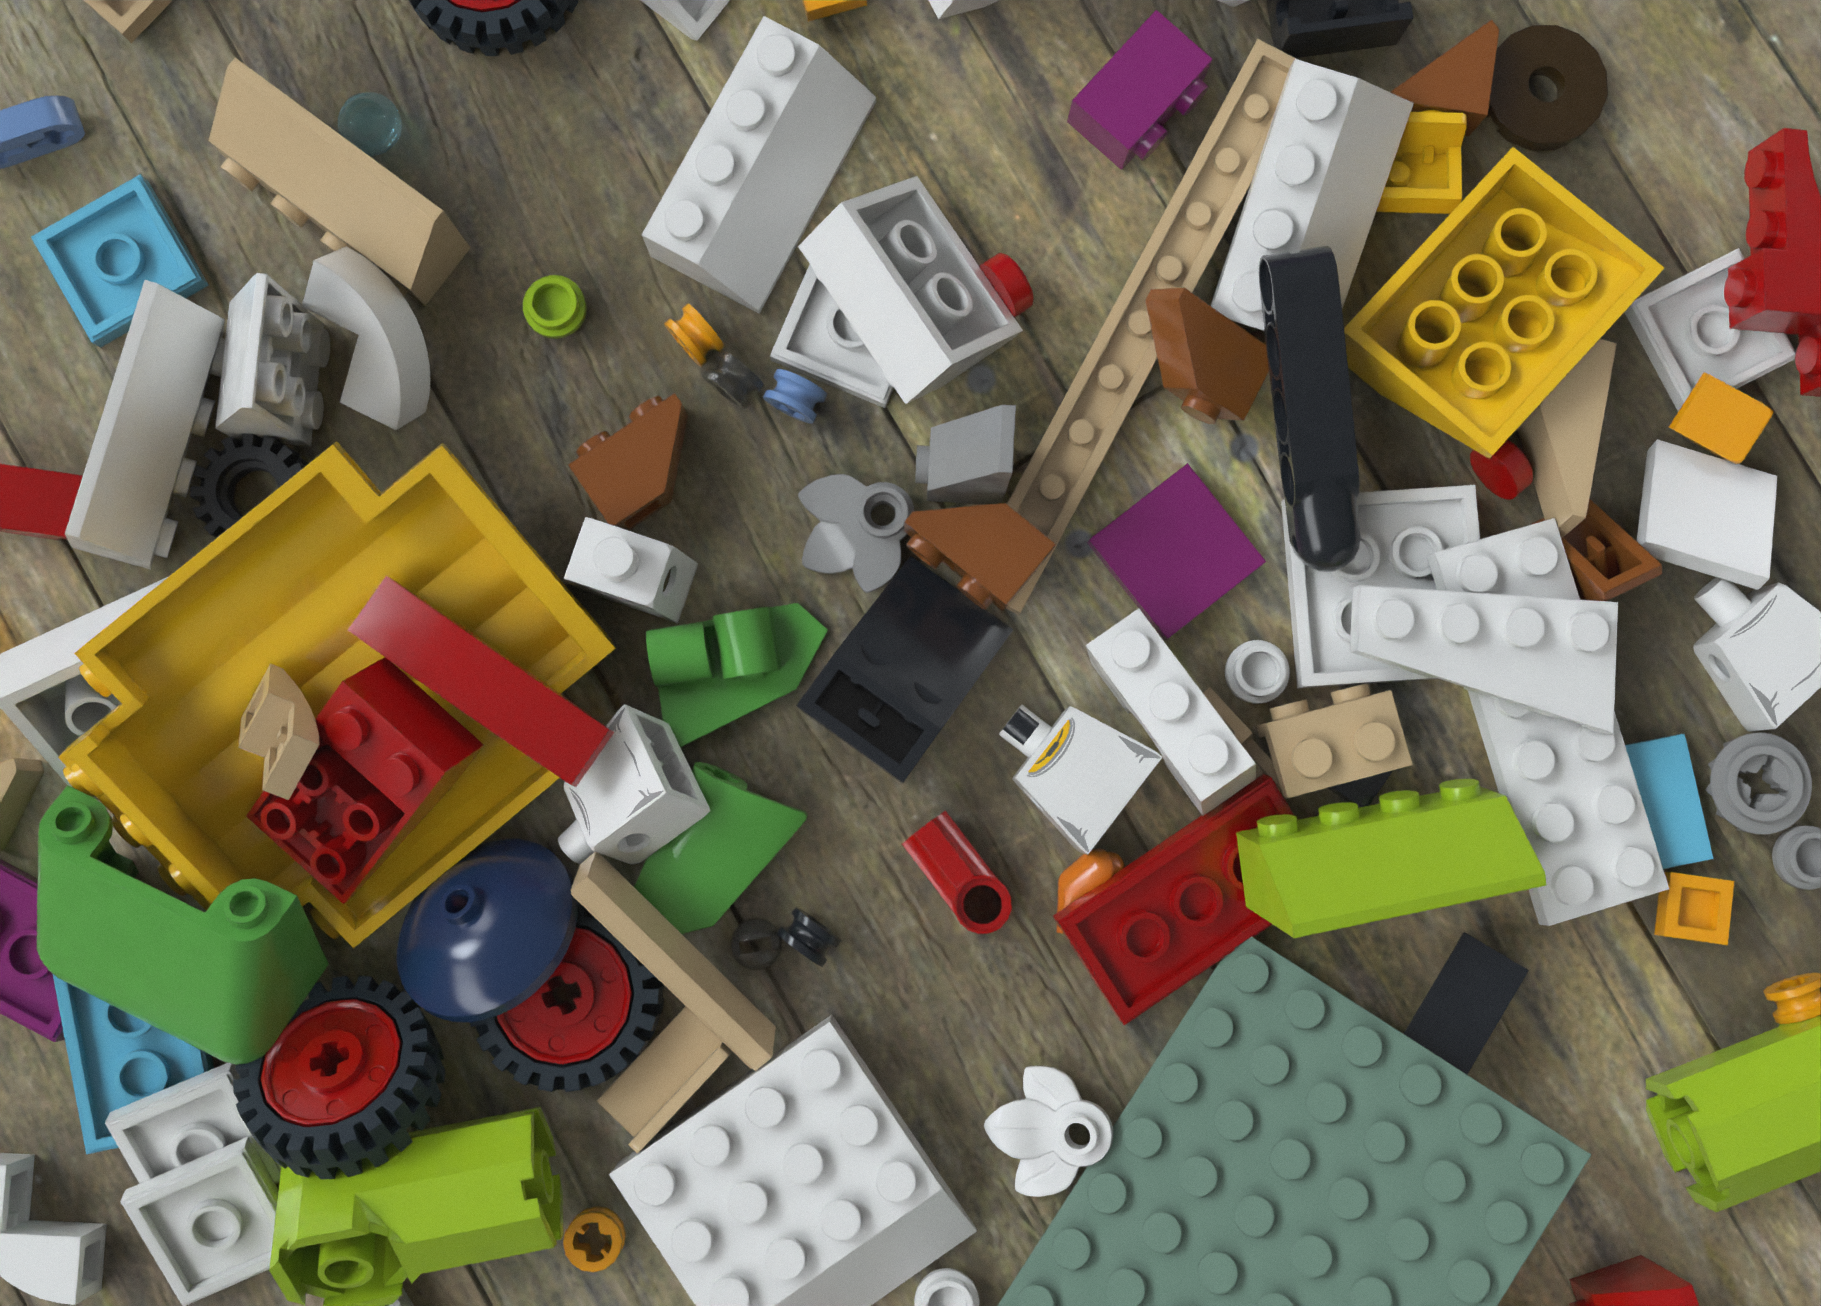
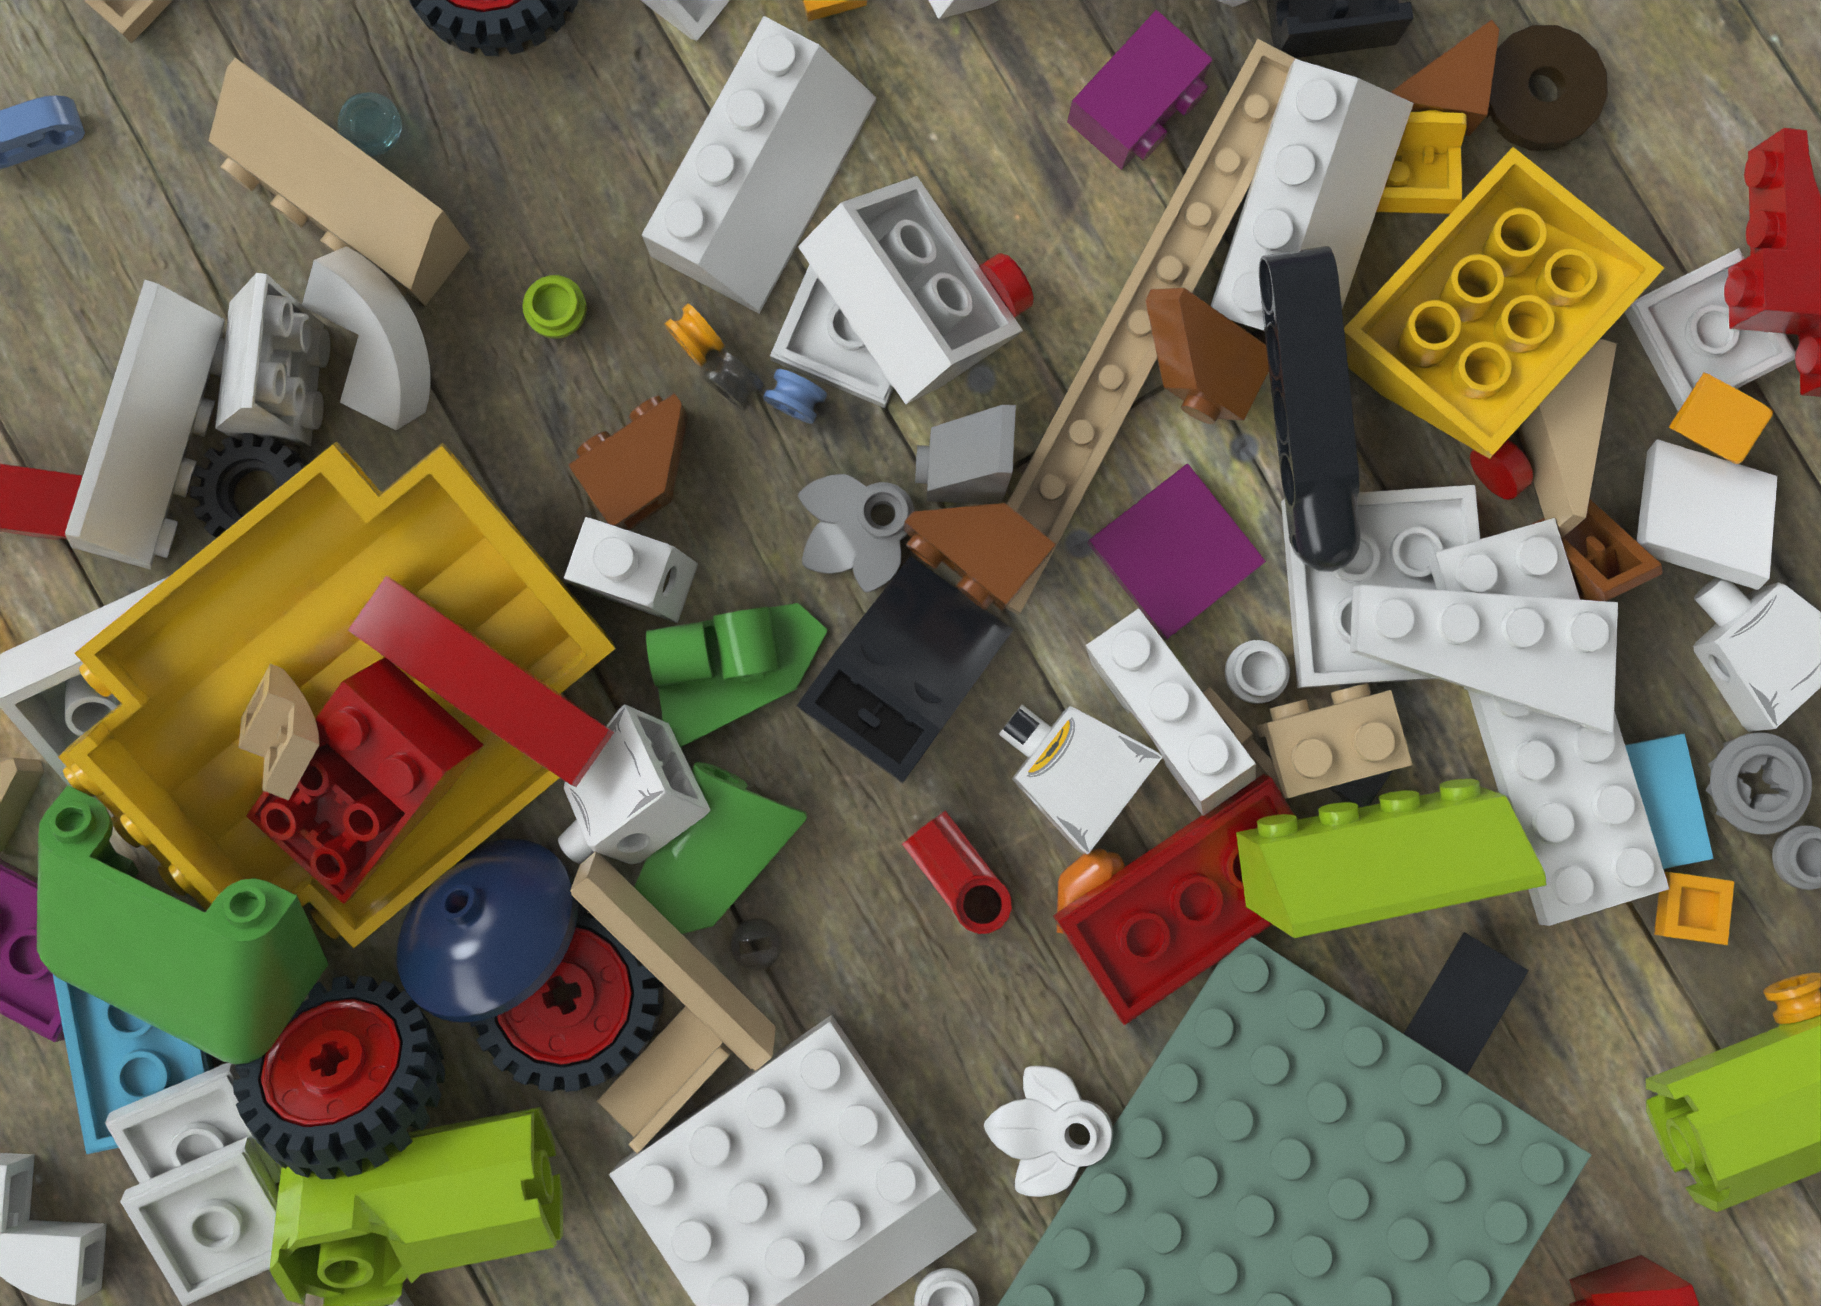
(110, 250): medium azure tile -> none
(580, 1253): light orange bush -> none
(809, 936): black bush -> none

